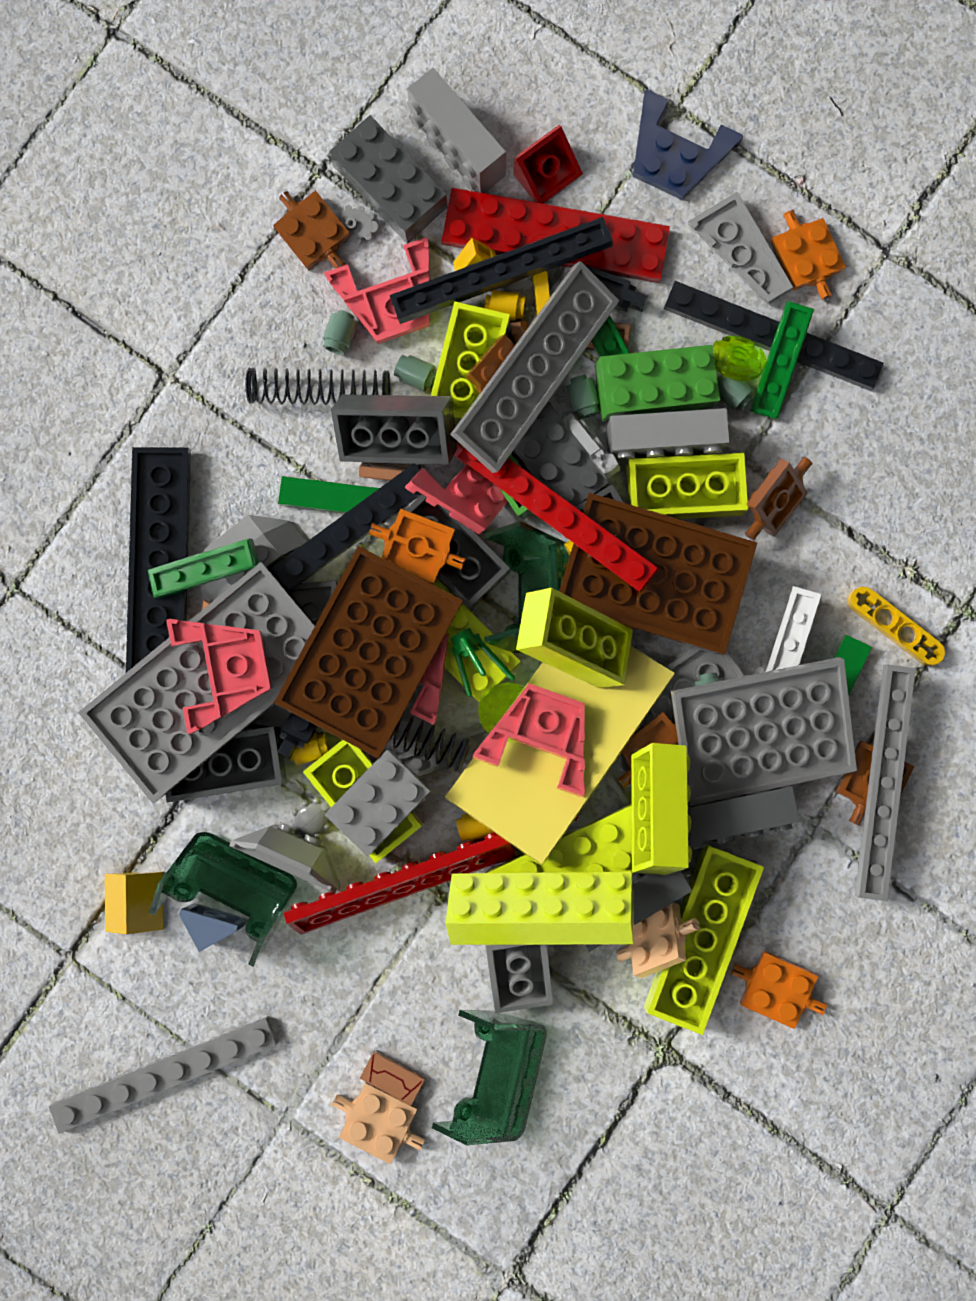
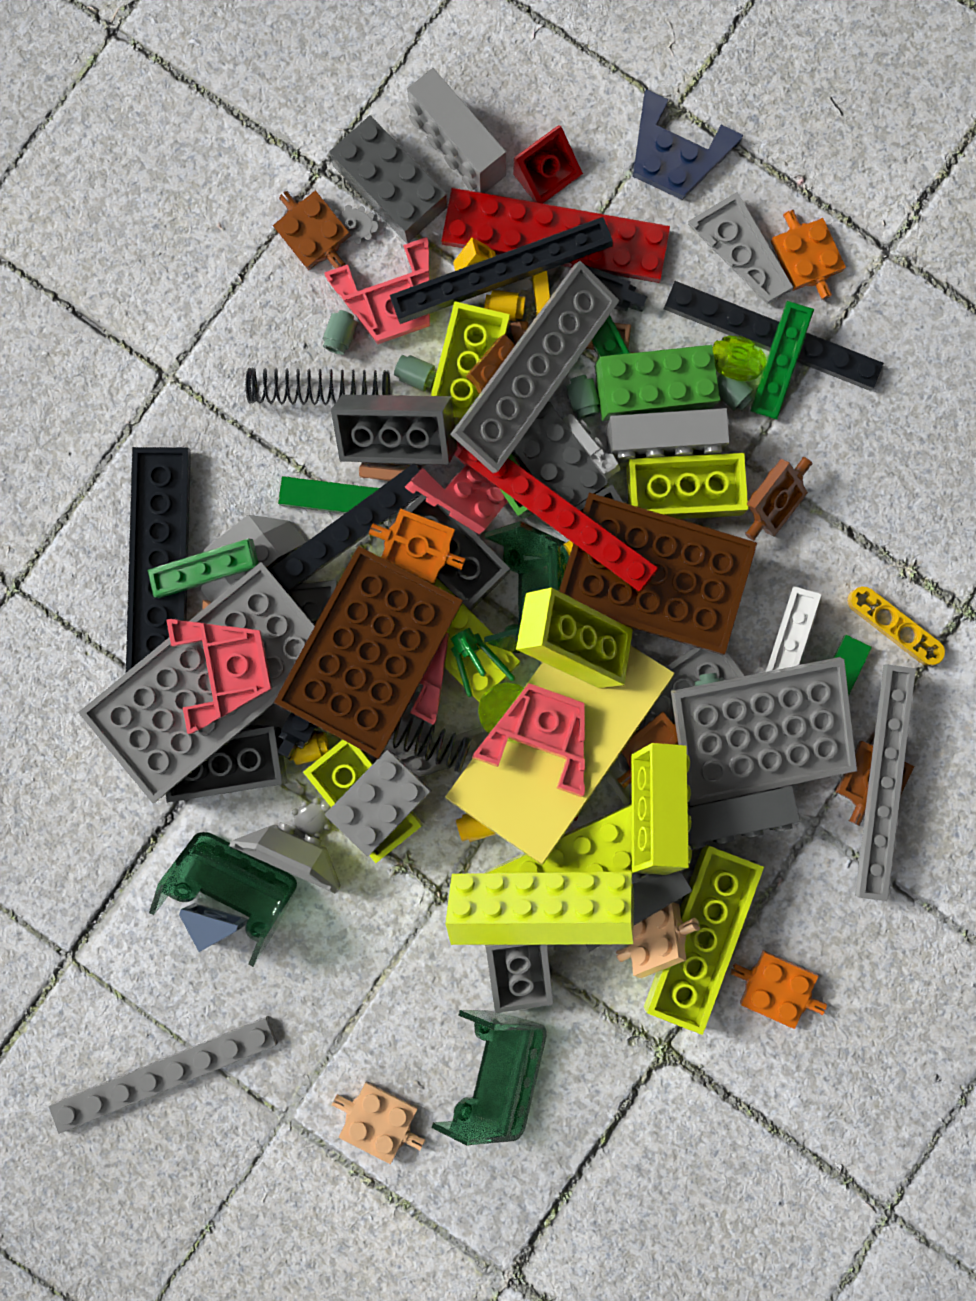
(129, 902): yellow slope -> none
(392, 1078): nougat tile -> none
(398, 885): red plate -> none

